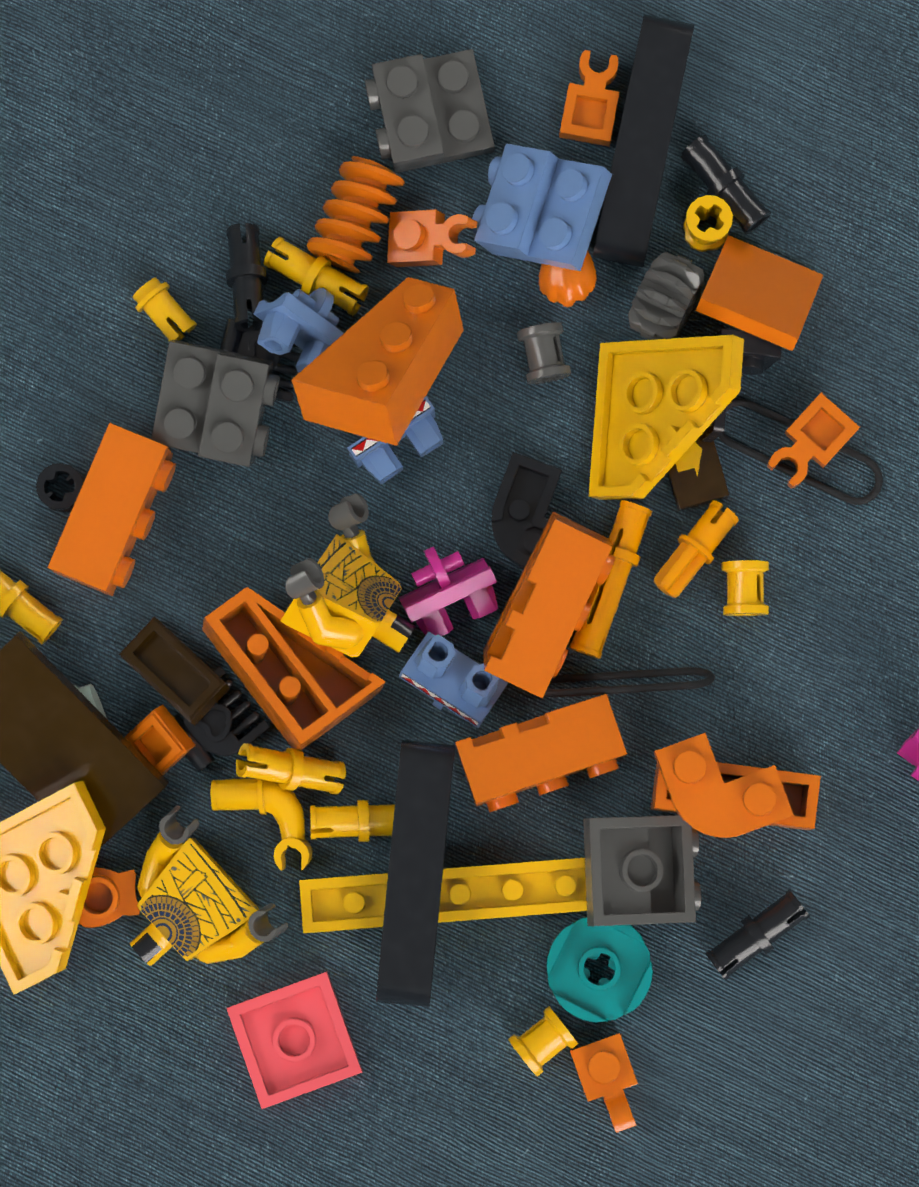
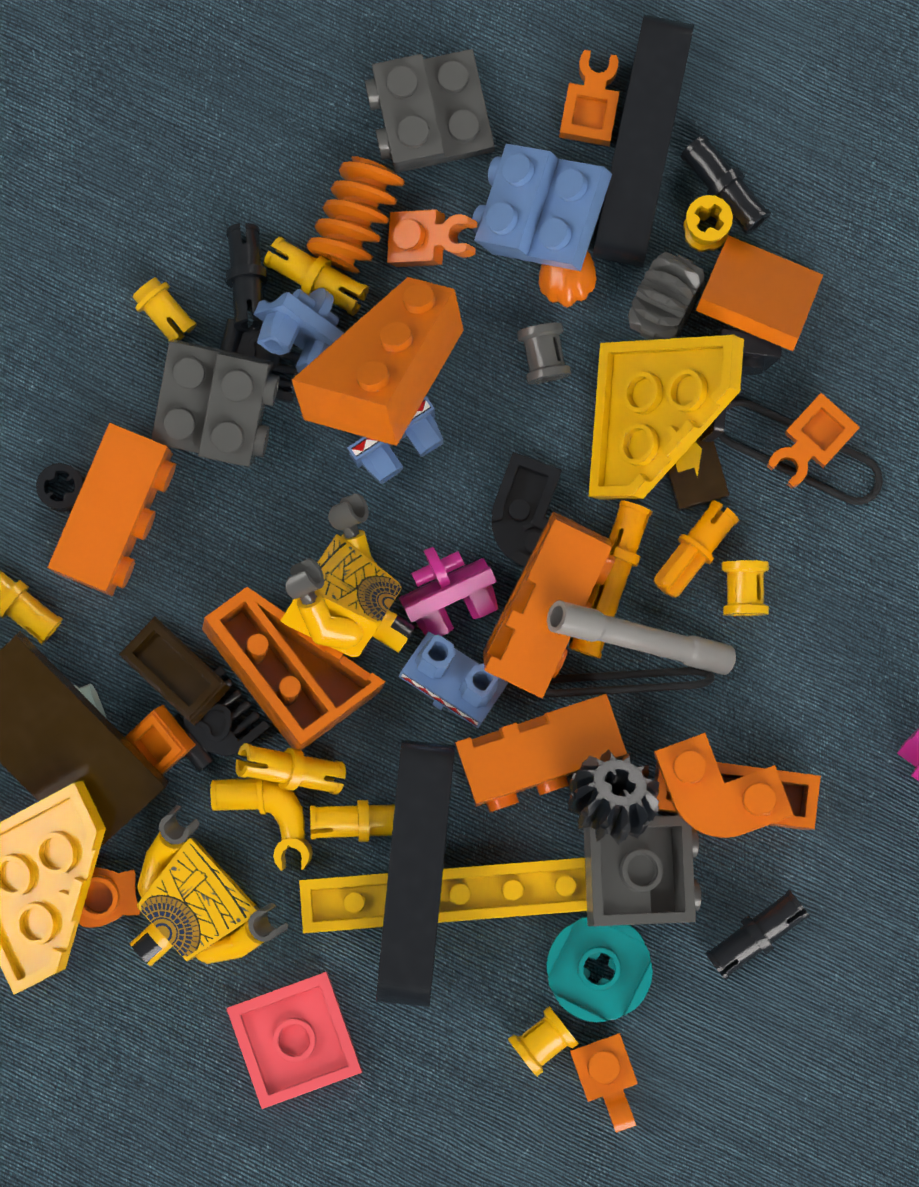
(595, 626): none -> light grey piece
(613, 797): none -> black gear

